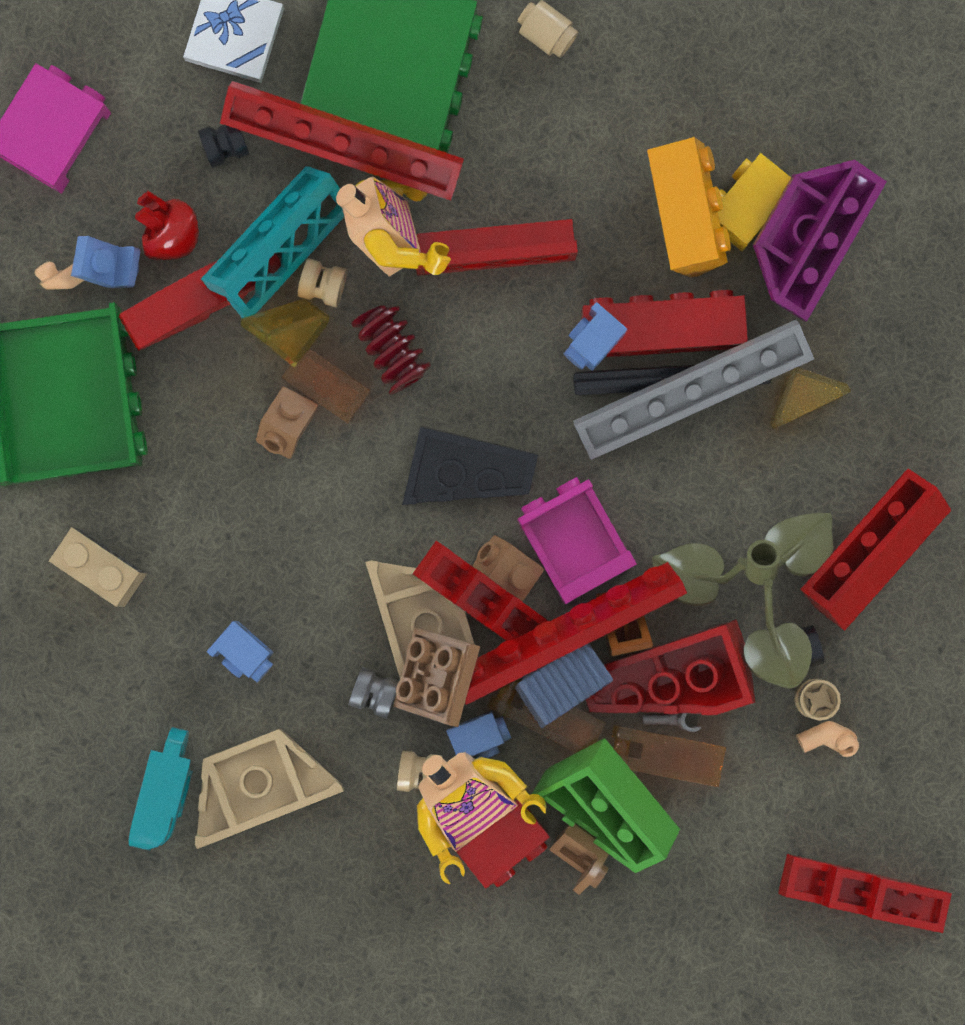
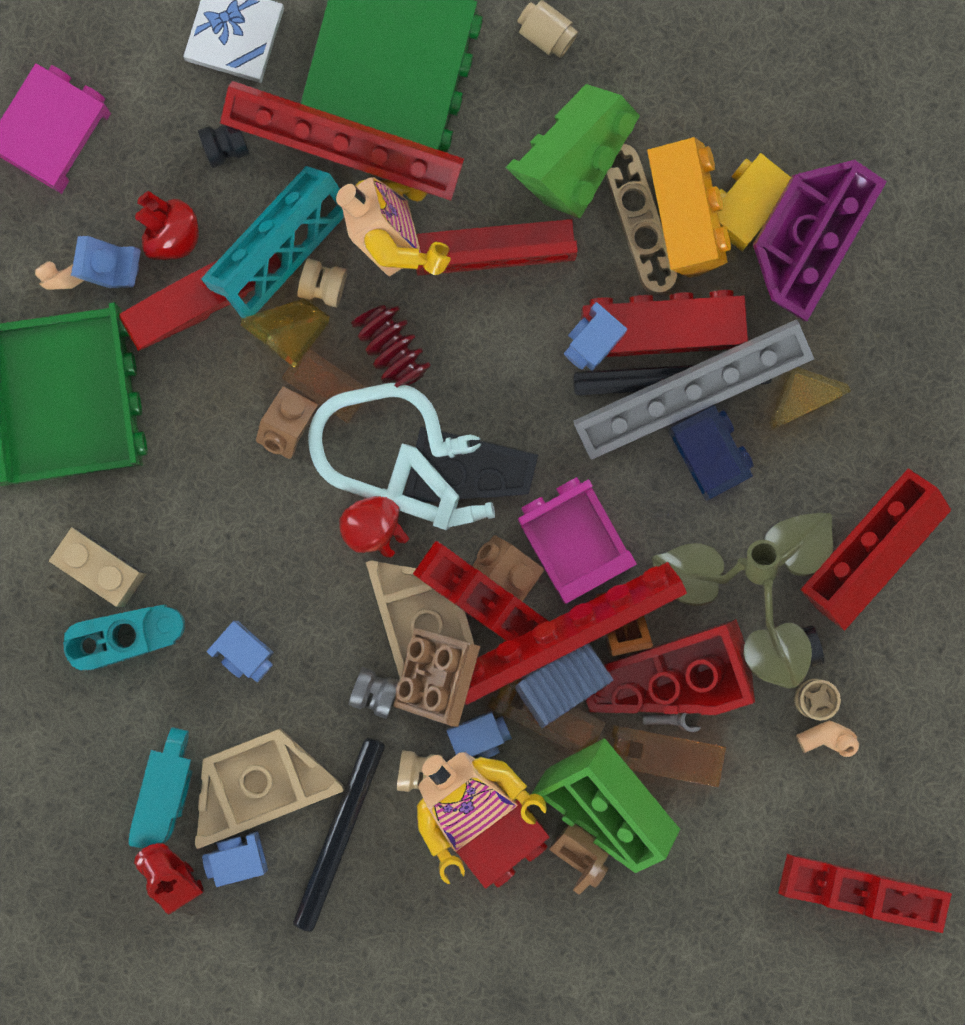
(154, 629): none -> teal piece
(167, 877): none -> red piece
(235, 860): none -> medium blue brick
(338, 834): none -> black axle
(371, 524): none -> red piece
(443, 516): none -> light aqua piece
(577, 151): none -> bright green wedge
(644, 218): none -> tan beam
(711, 452): none -> clear blue brick

